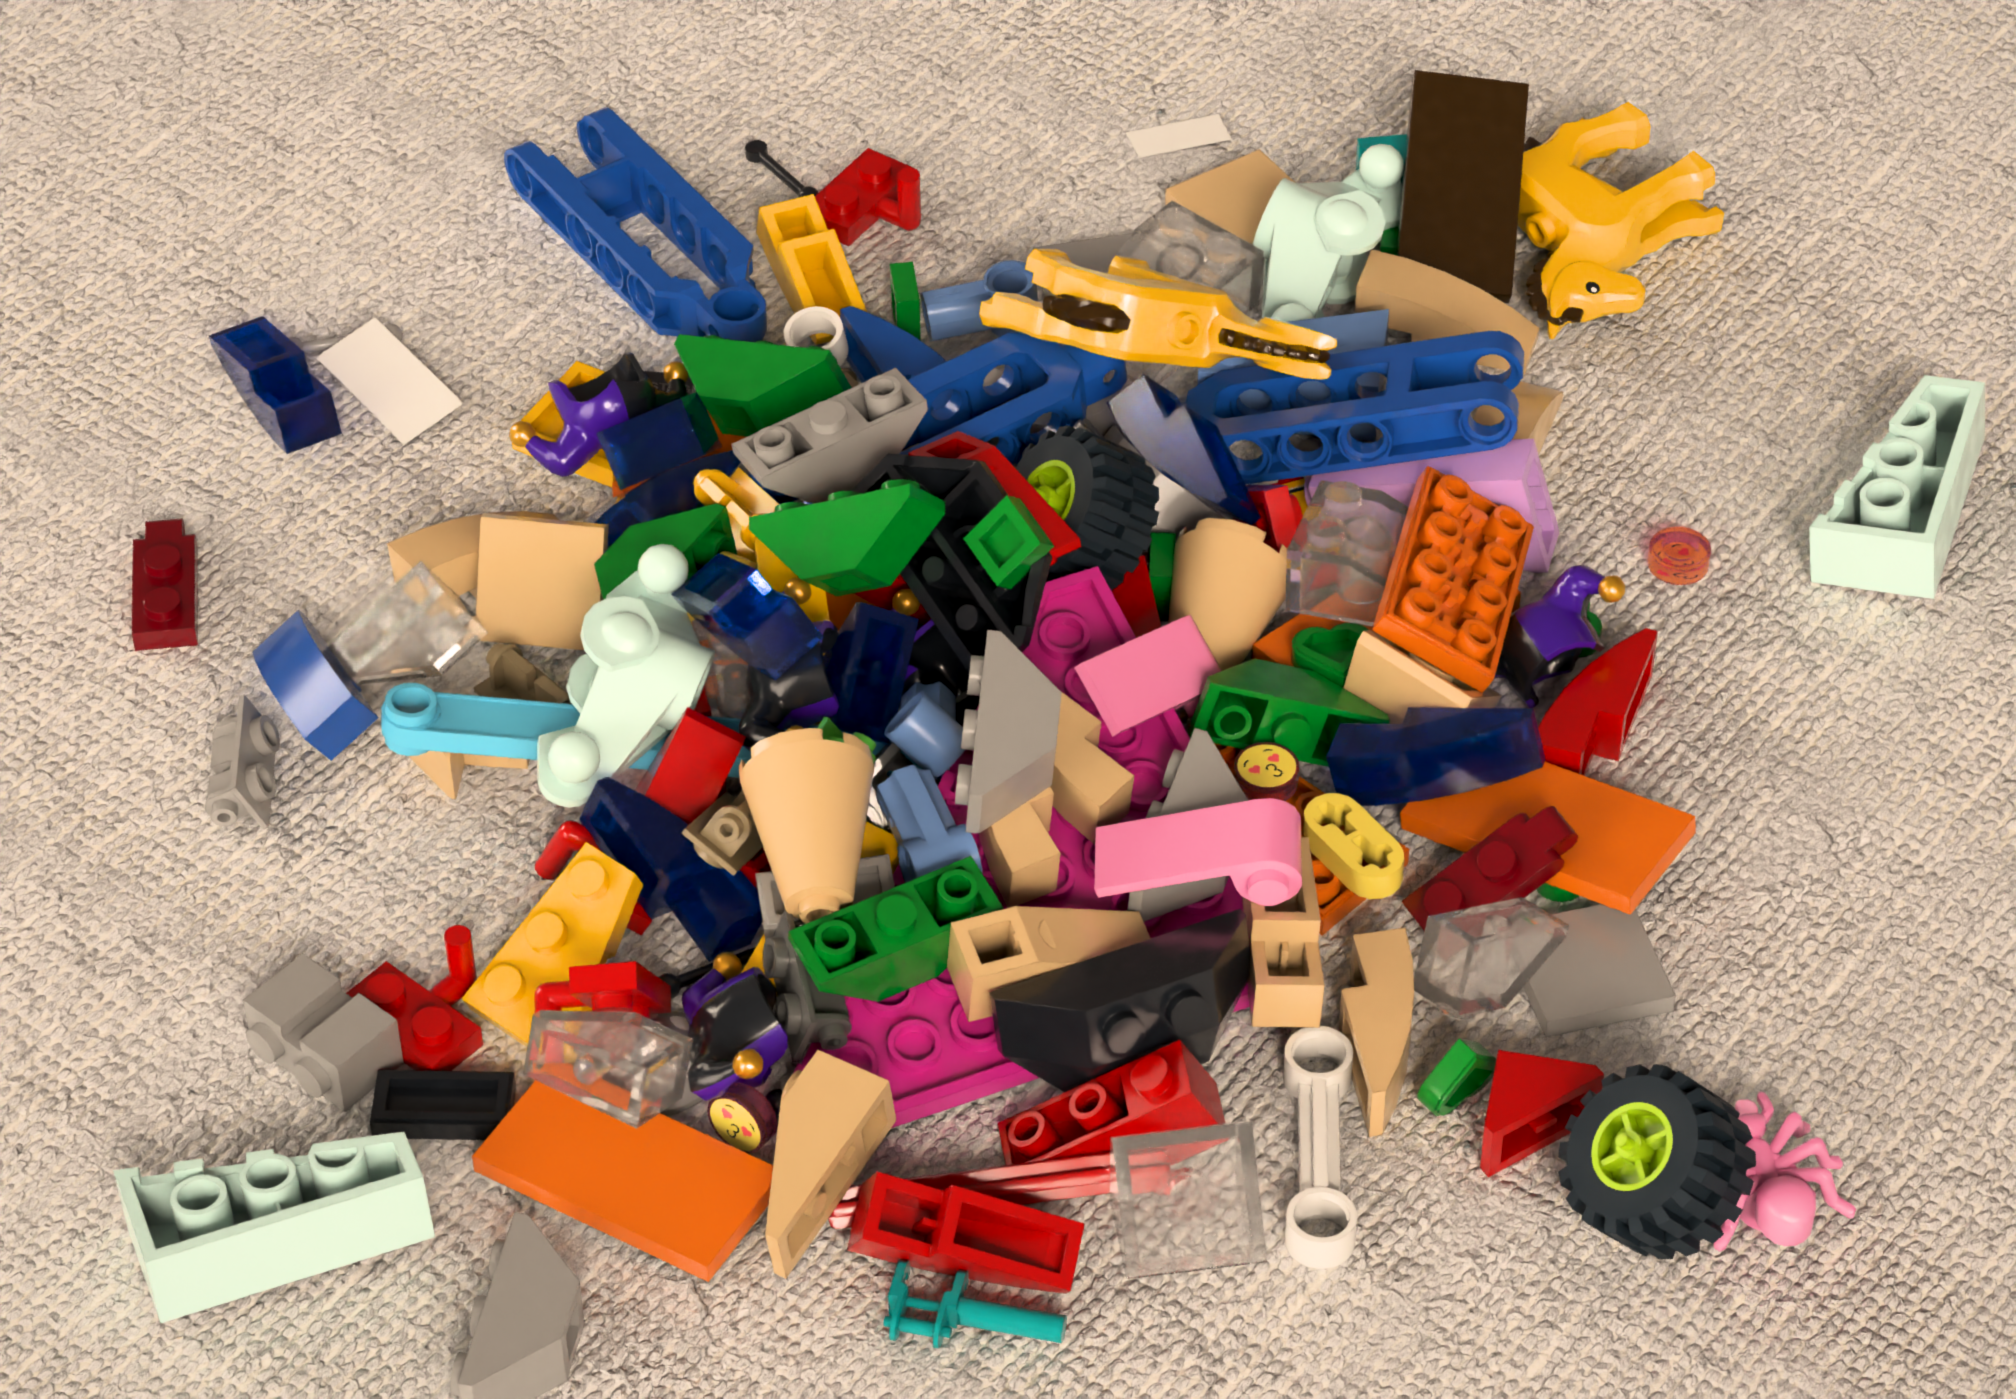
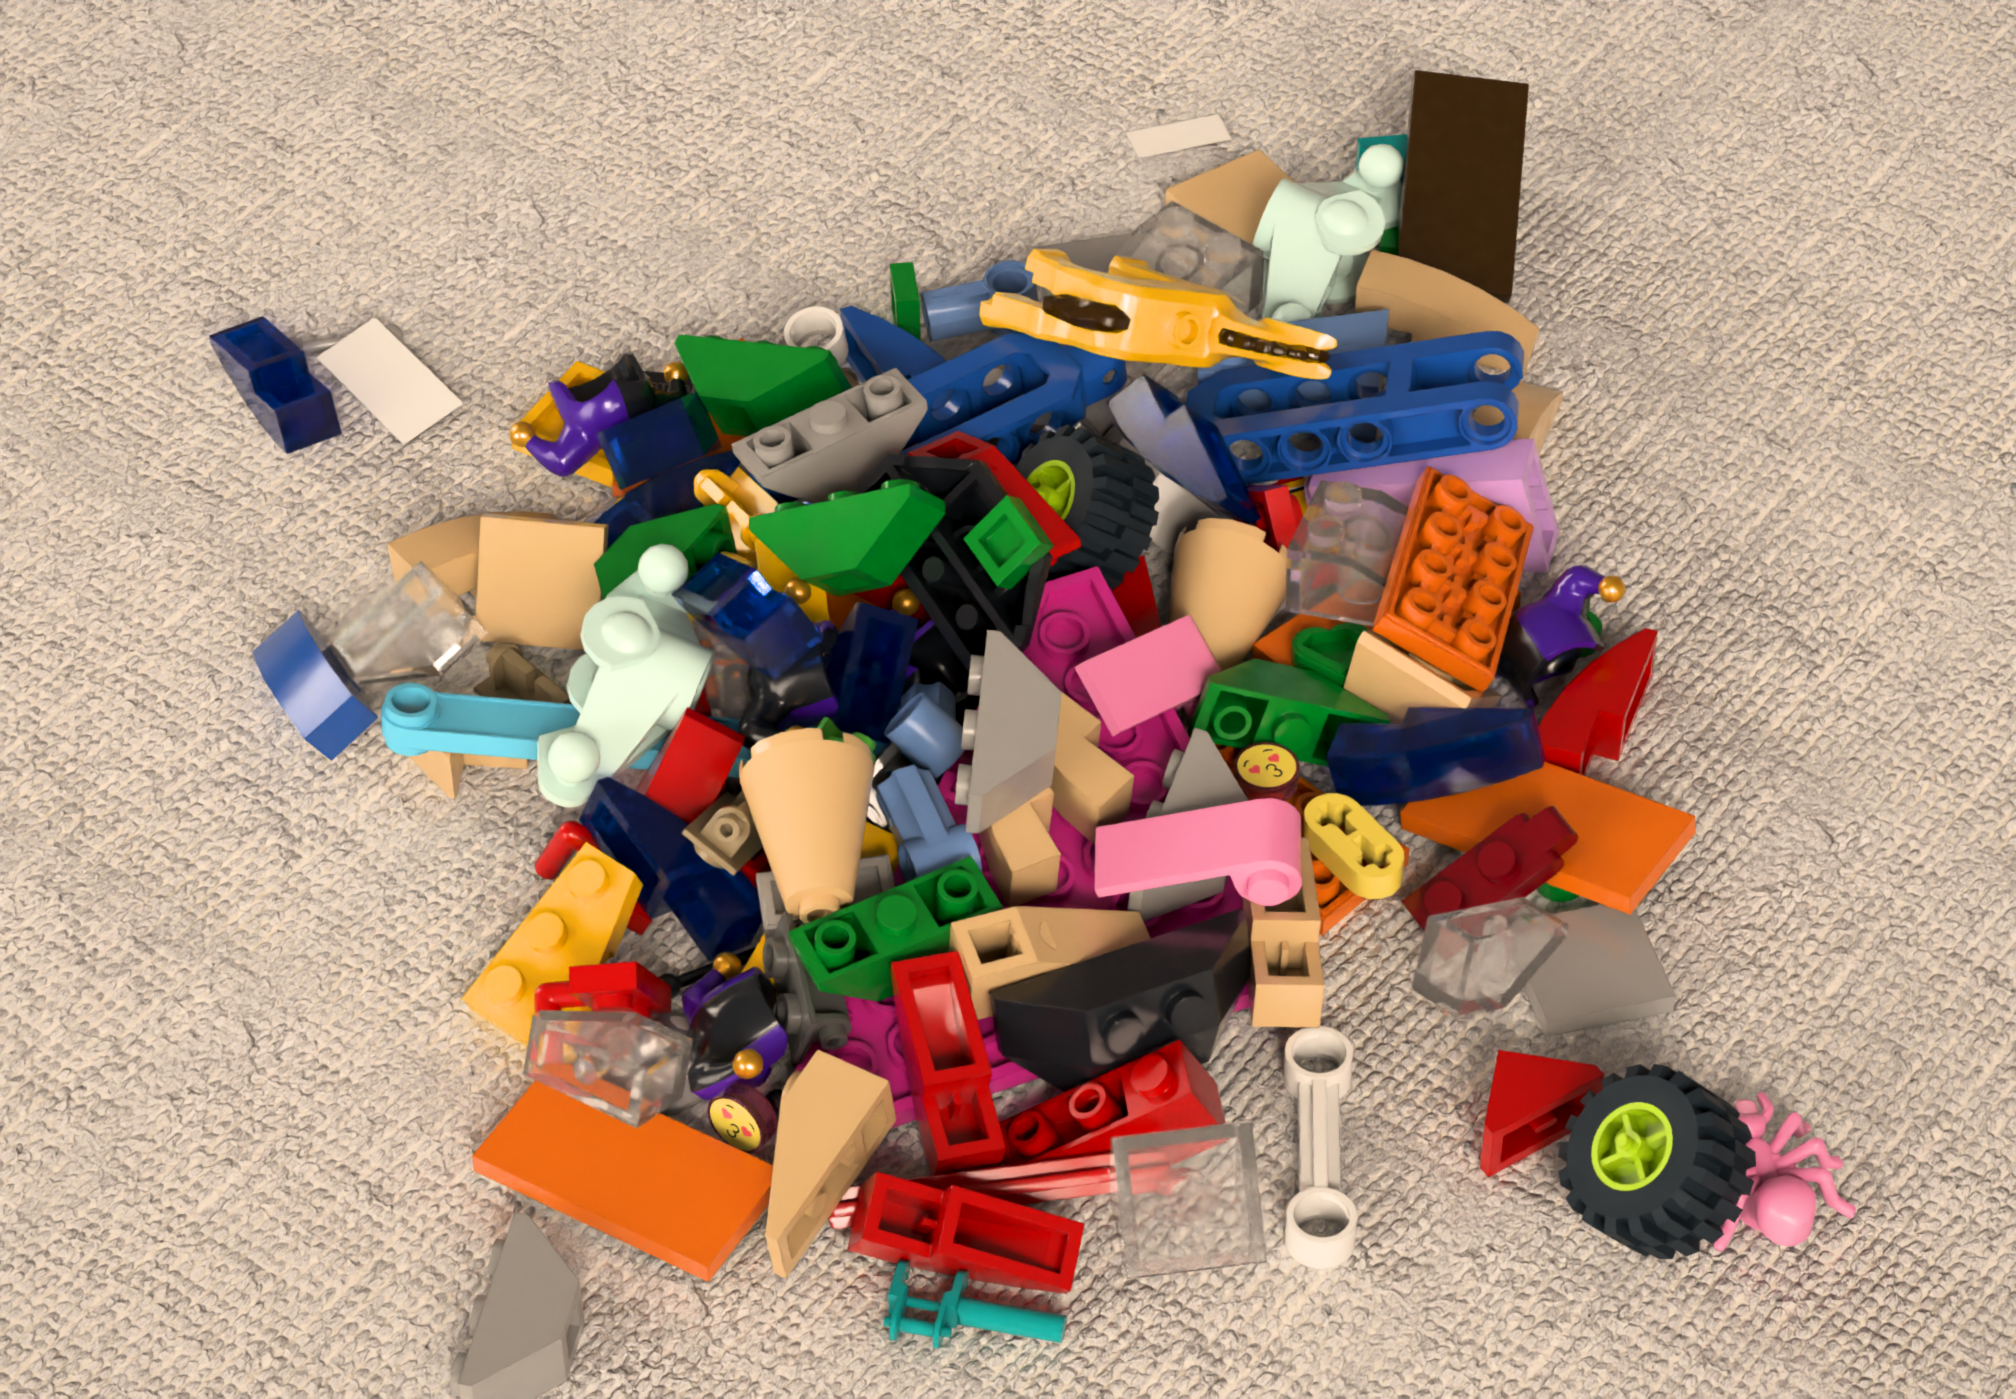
(165, 587): dark red hinge -> none
(243, 767): light grey hinge -> none
(272, 1219): light aqua wedge -> none
(321, 1032): light grey brick -> none
(429, 1027): red plate -> none
(441, 1103): black tile -> none
(631, 182): blue piece -> none
(757, 151): black hinge -> none
(807, 258): yellow slope -> none
(871, 190): red plate -> none
(946, 1064): none -> red slope
(1161, 570): green tile -> none
(1378, 1021): tan slope -> none
(1457, 1076): green tile -> none
(1597, 228): yellow animal -> none
(1679, 555): tile -> none
(1905, 502): light aqua wedge -> none

